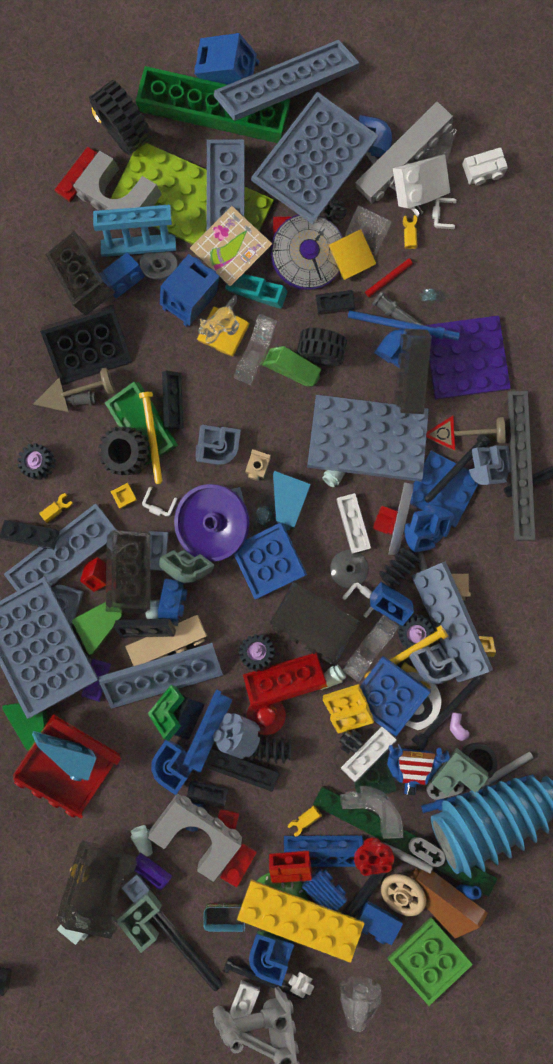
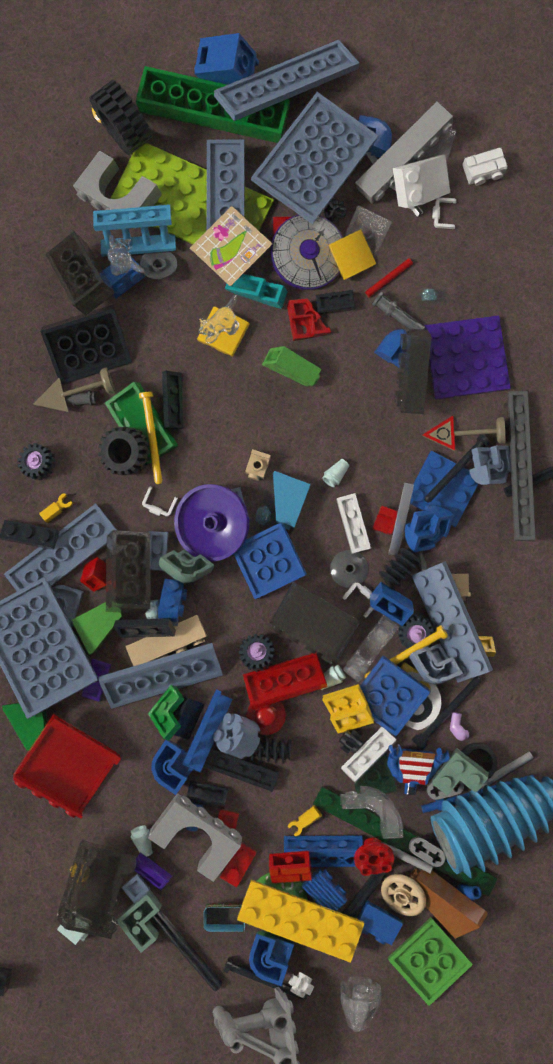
(65, 187): red plate -> none
(68, 755): dark azure slope -> none
(120, 258): none -> clear animal
(123, 495): yellow plate -> none
(189, 289): blue container -> none
(217, 444): sand blue brick -> none
(244, 1000): white hinge -> none
(256, 350): clear arch -> none
(302, 313): none -> red slope
(322, 347): black tyre -> none
(367, 438): sand blue plate -> none
(410, 233): yellow bar -> none
(438, 332): blue bar -> none

